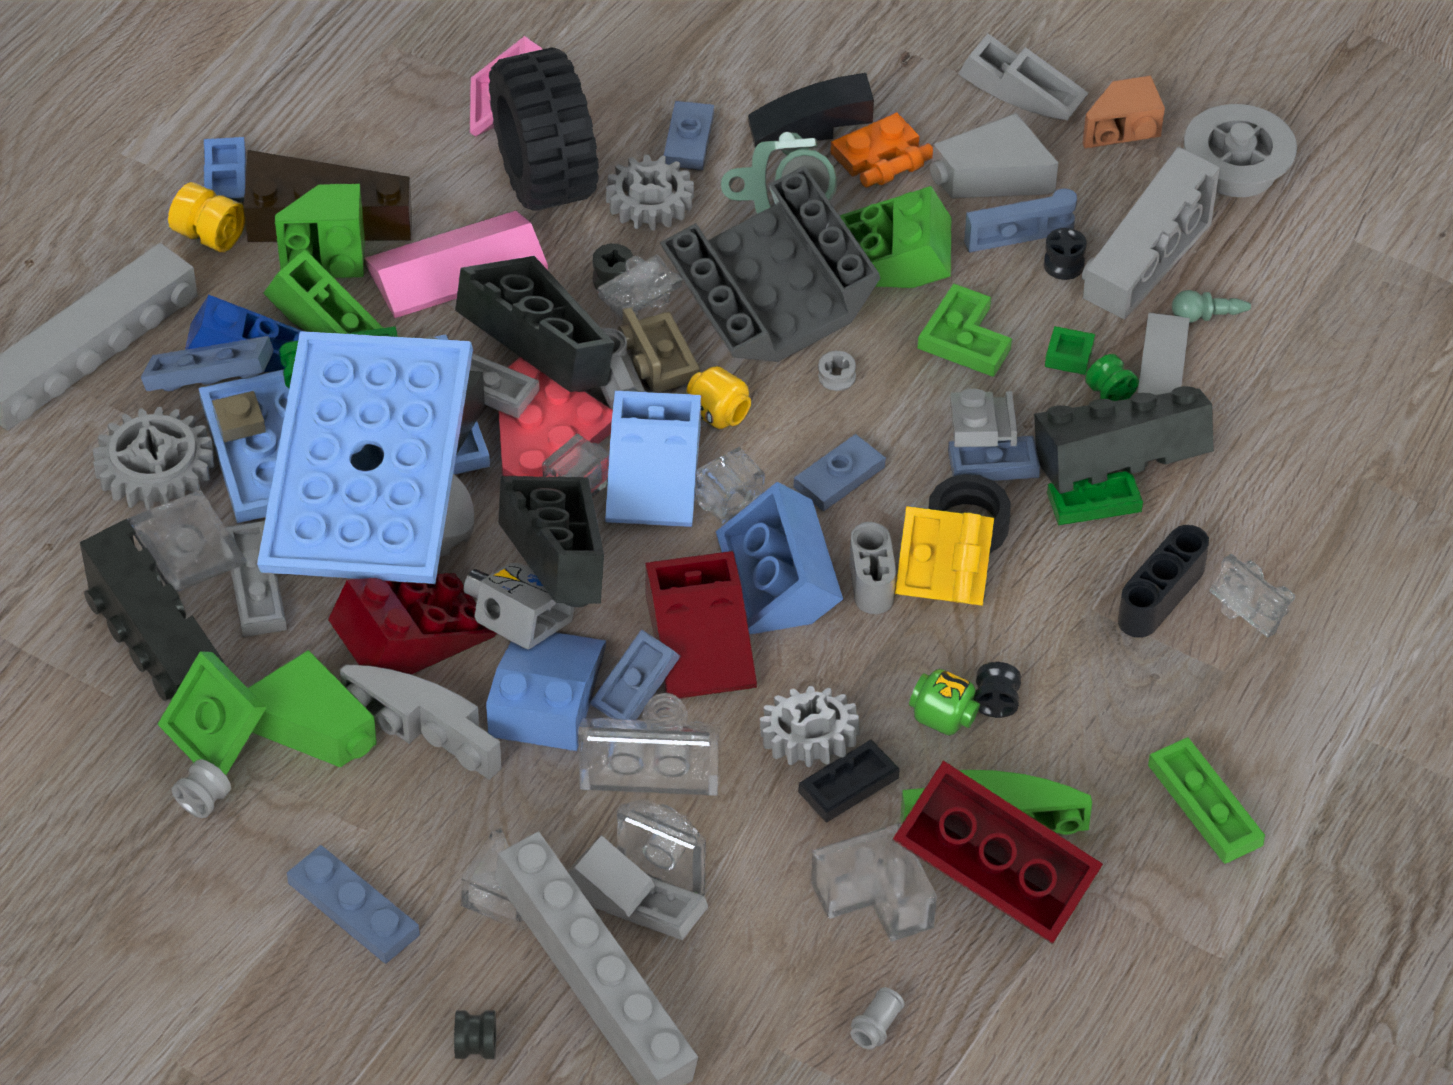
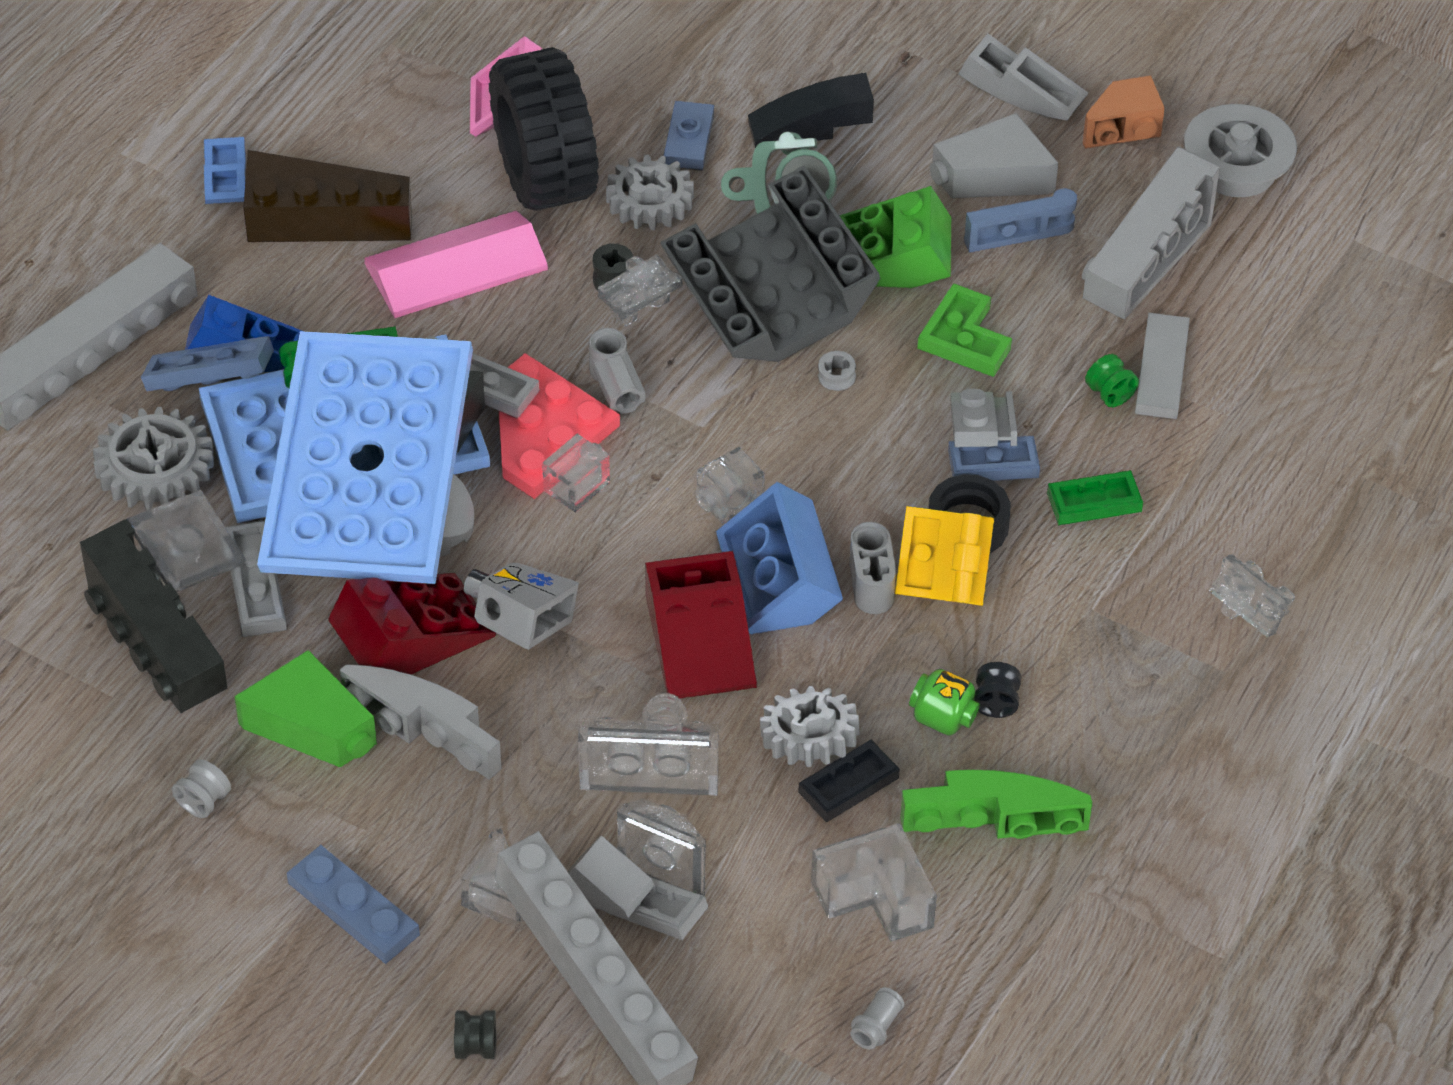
(205, 215): yellow wheel -> none
(211, 713): bright green plate -> none
(238, 416): dark tan plate -> none
(316, 299): bright green slope -> none
(327, 226): bright green slope -> none
(536, 320): pearl dark grey wedge -> none
(544, 690): medium blue slope -> none
(556, 534): pearl dark grey wedge -> none
(635, 678): sand blue plate -> none
(653, 458): light blue slope -> none
(658, 350): dark tan bracket -> none
(723, 397): yellow head -> none
(839, 472): sand blue plate -> none
(881, 151): orange plate -> none
(997, 852): dark red slope -> none
(1065, 253): black wheel -> none
(1069, 350): green plate -> none
(1122, 435): pearl dark grey wedge -> none
(1163, 581): black beam -> none
(1196, 306): sand green bar -> none
(1206, 800): bright green plate -> none

